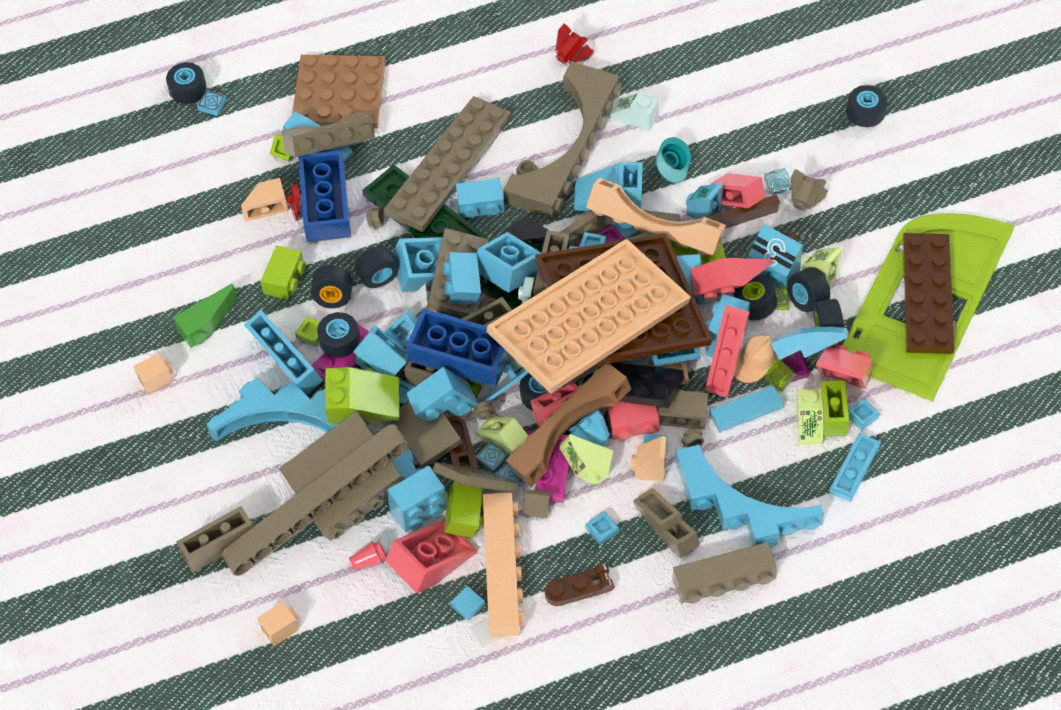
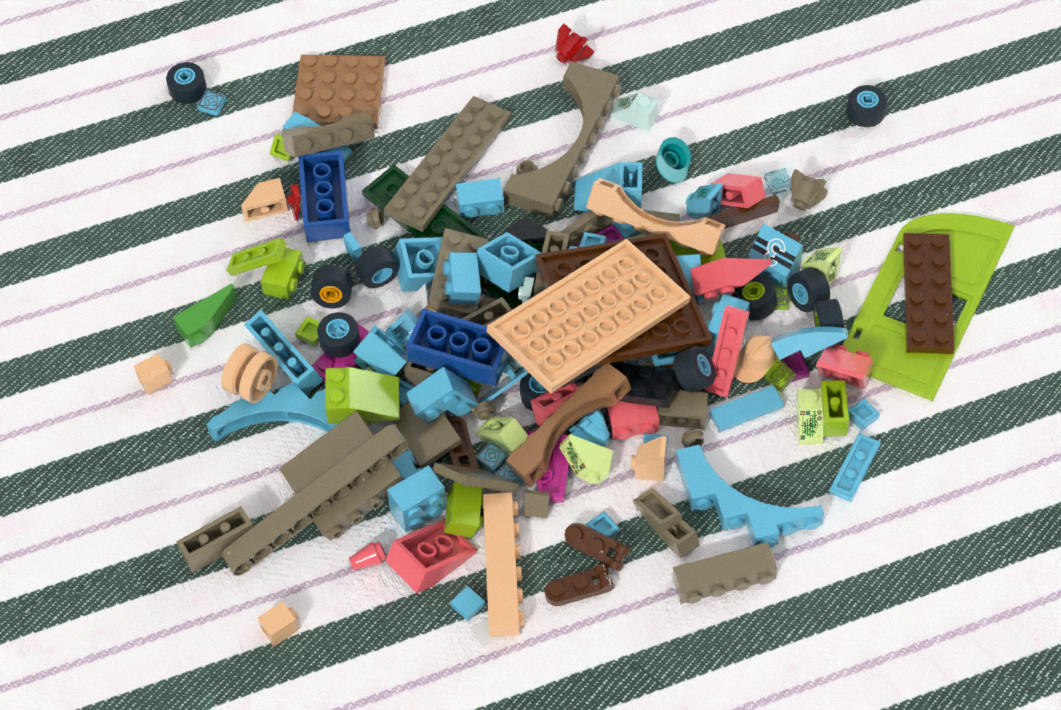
(249, 373): none -> light nougat wheel
(256, 256): none -> lime plate
(352, 246): none -> medium azure tile
(596, 544): none -> reddish brown plate
(694, 369): none -> black wheel

